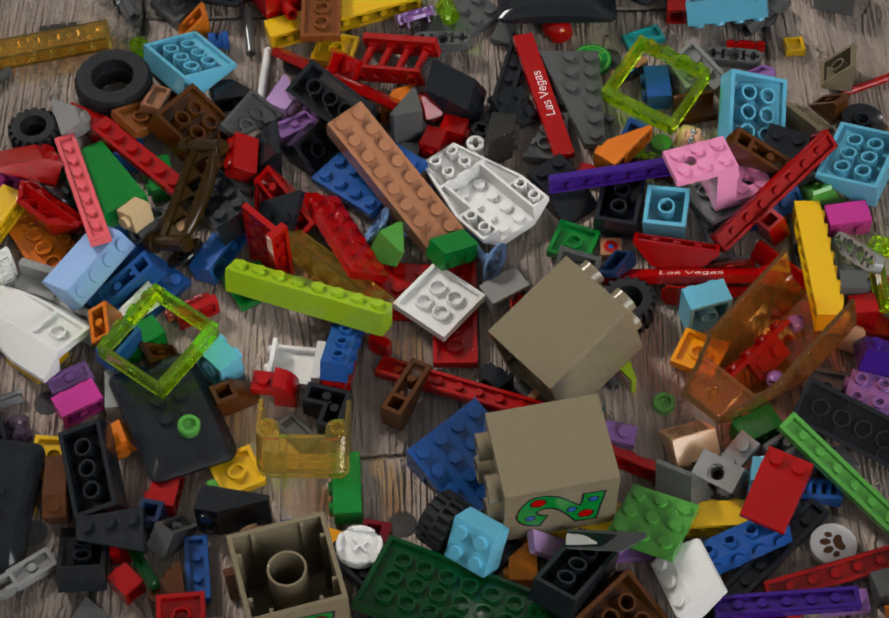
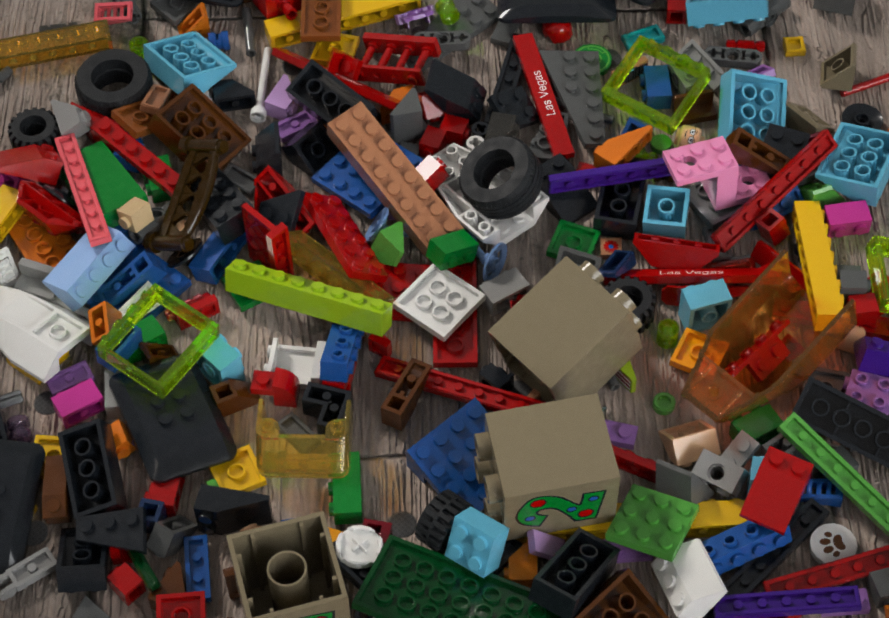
(100, 9): none -> coral slope
(188, 426): bright green tile -> none
(241, 157): red brick -> none
(250, 115): dark grey wing -> none
(433, 171): none -> brick
(516, 193): none -> black tyre
(602, 540): sticker -> none
(667, 333): none -> clear neon green wheel
(773, 376): medium lavender hinge -> none
(797, 323): medium lavender hinge -> none
(831, 106): reddish brown slope -> none
(857, 252): light grey beam -> none

